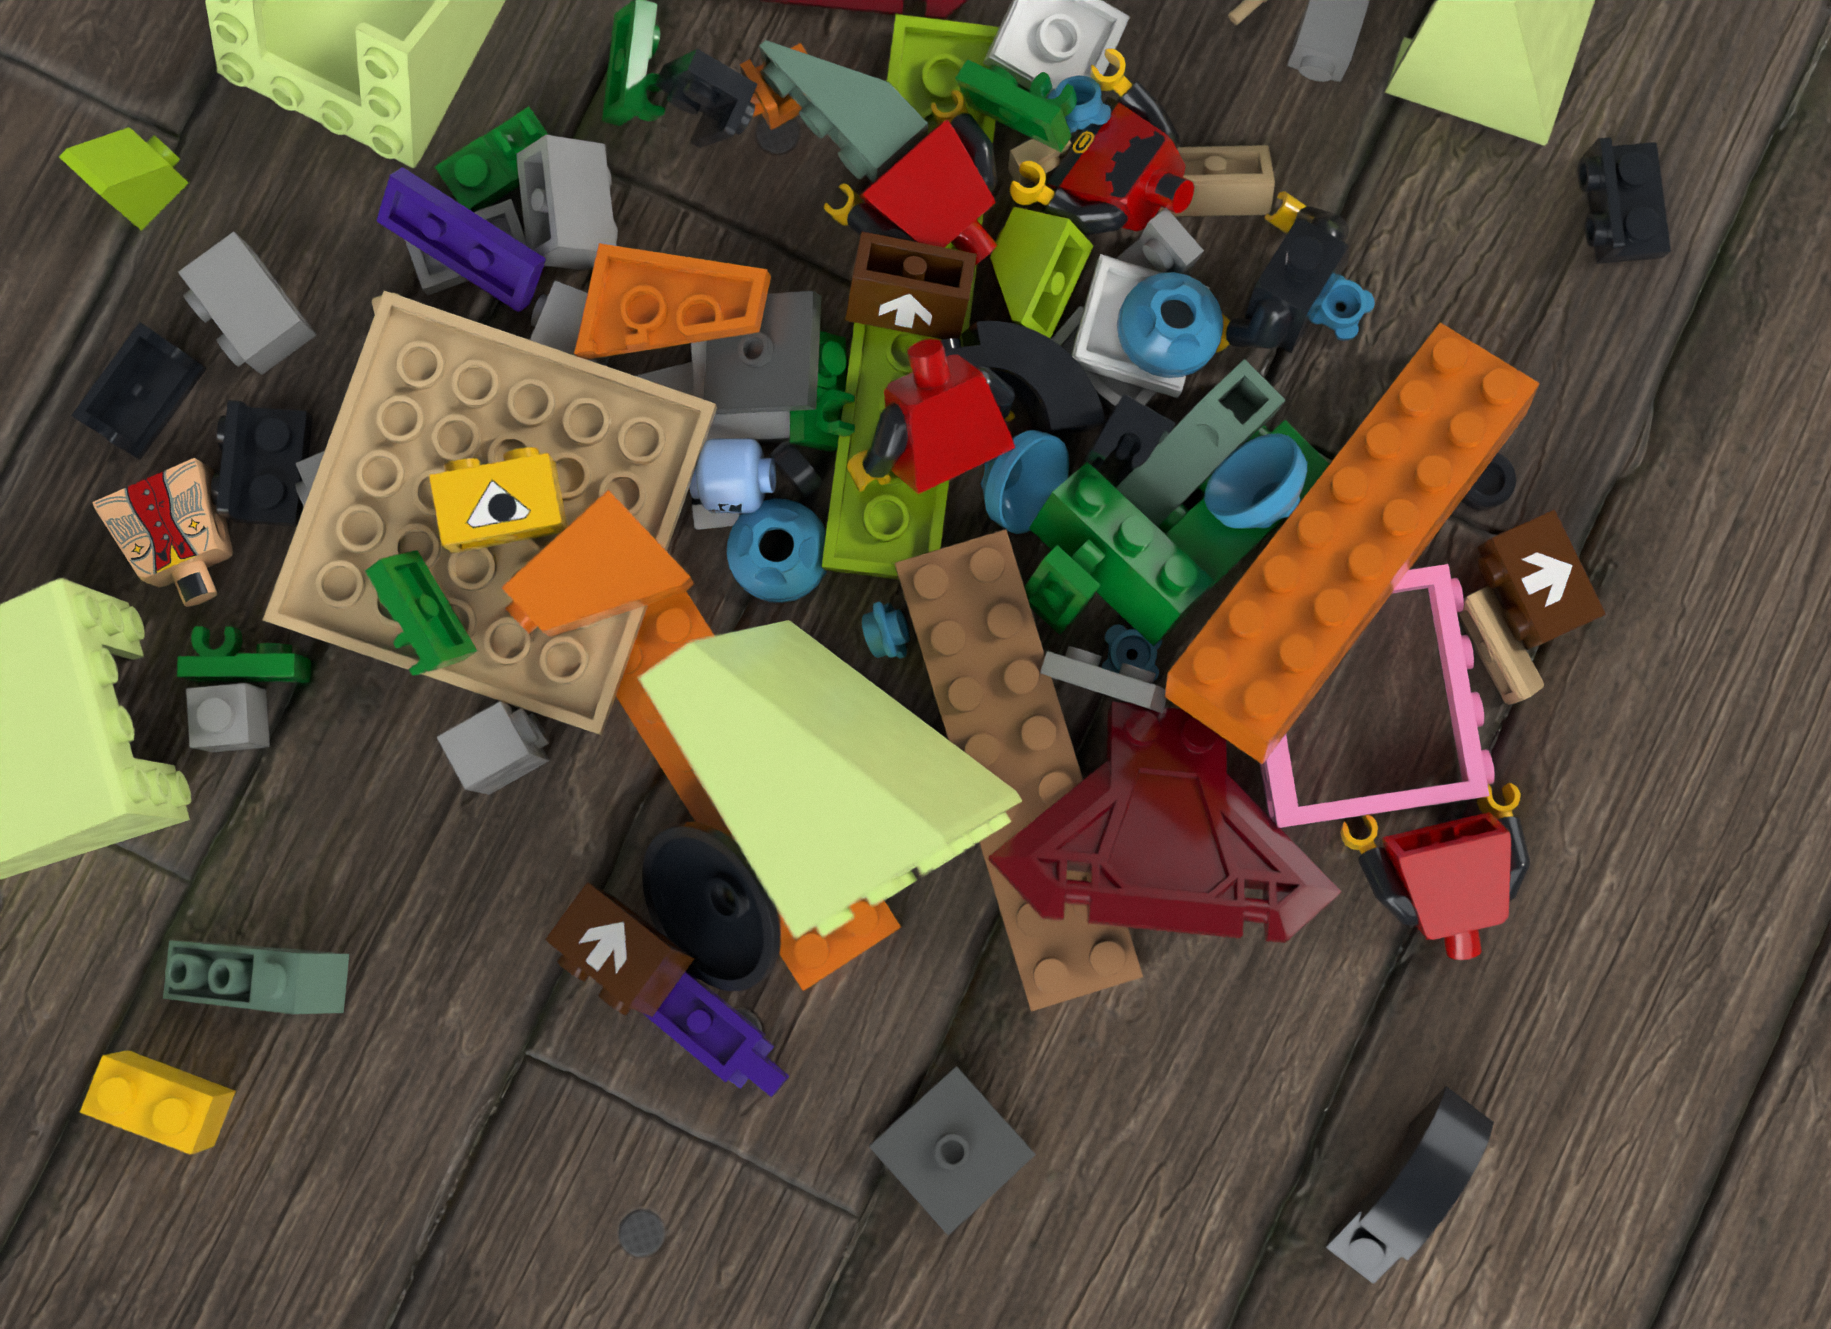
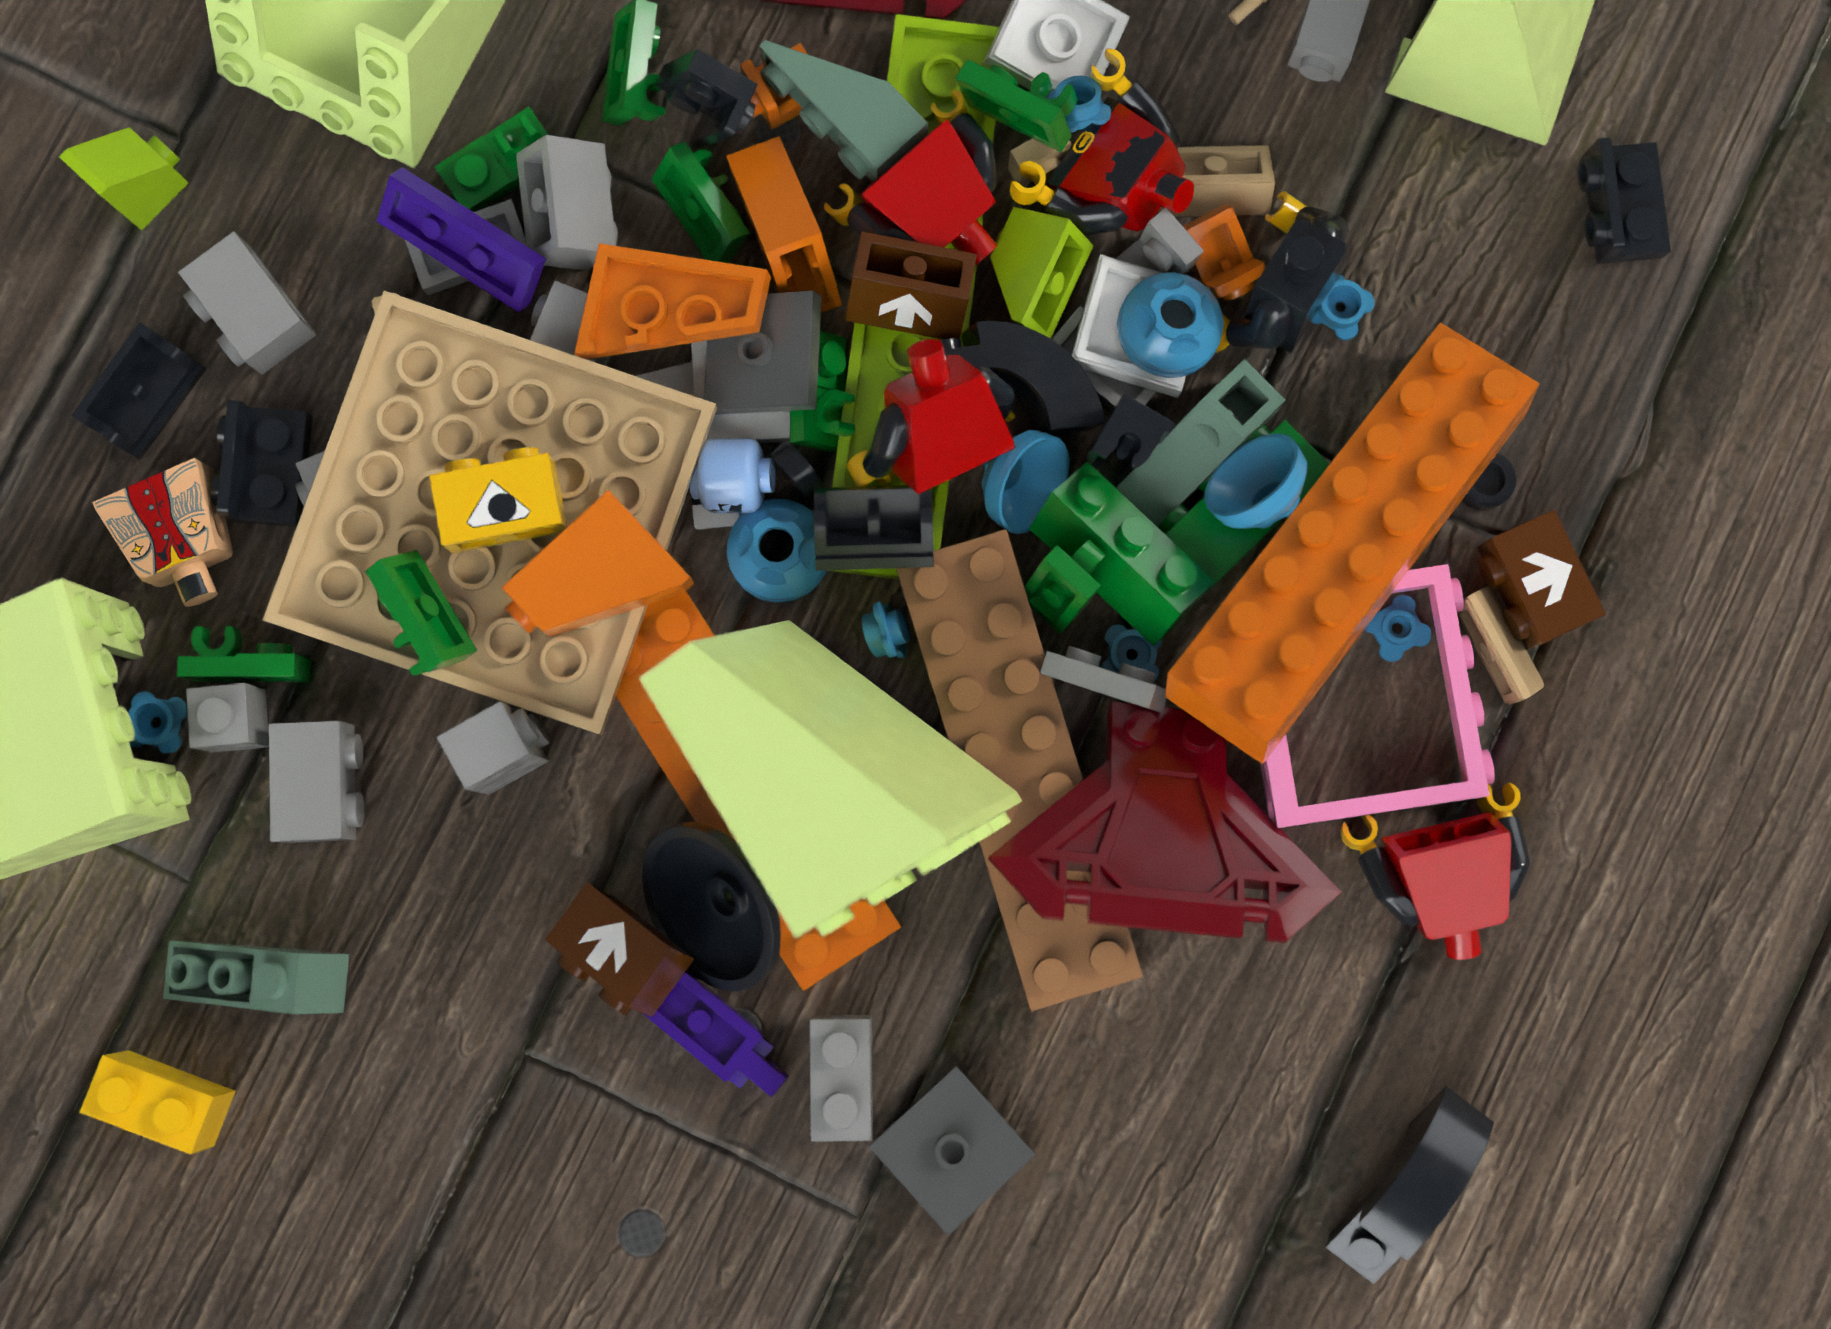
(171, 712): none -> dark azure plate
(314, 782): none -> light grey brick
(700, 203): none -> green plate
(783, 221): none -> orange slope
(841, 1078): none -> light grey brick
(872, 528): none -> black hinge
(1227, 259): none -> orange bracket
(1412, 634): none -> dark azure plate

